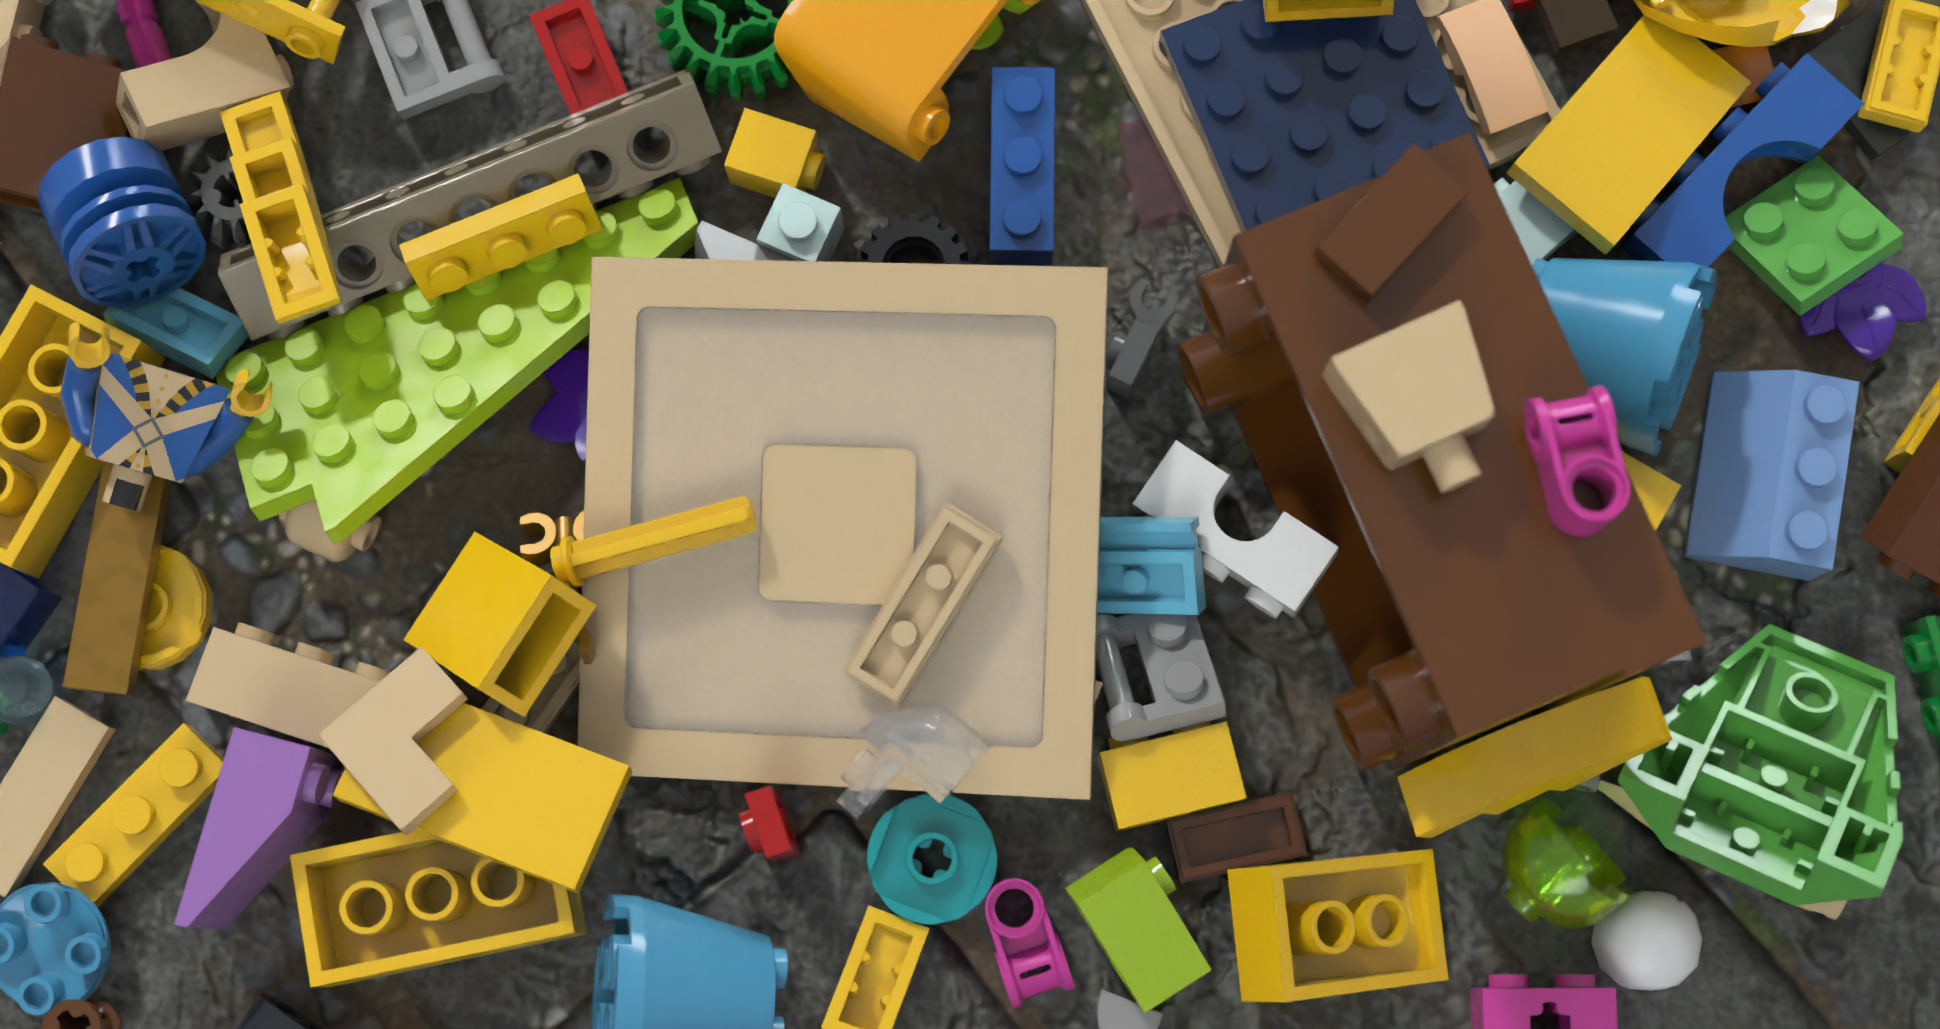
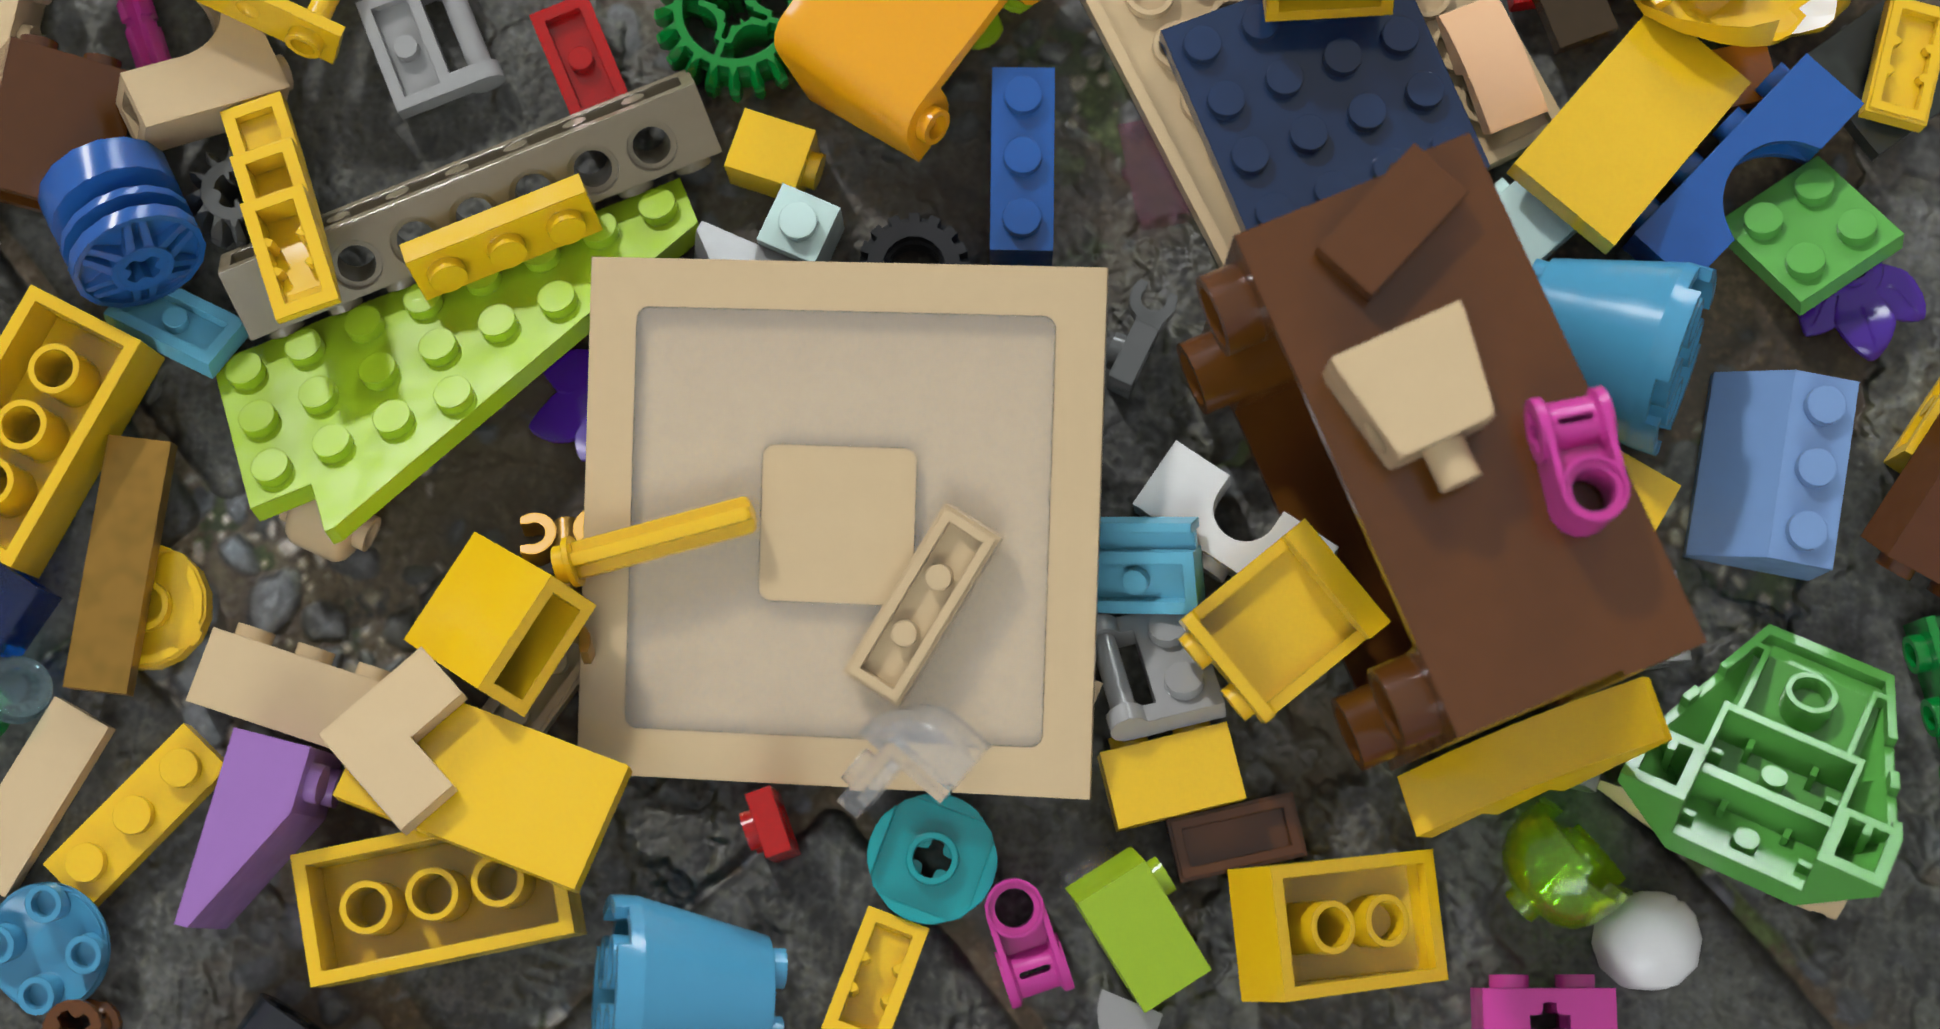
(149, 417): torso -> none
(1281, 623): none -> yellow panel

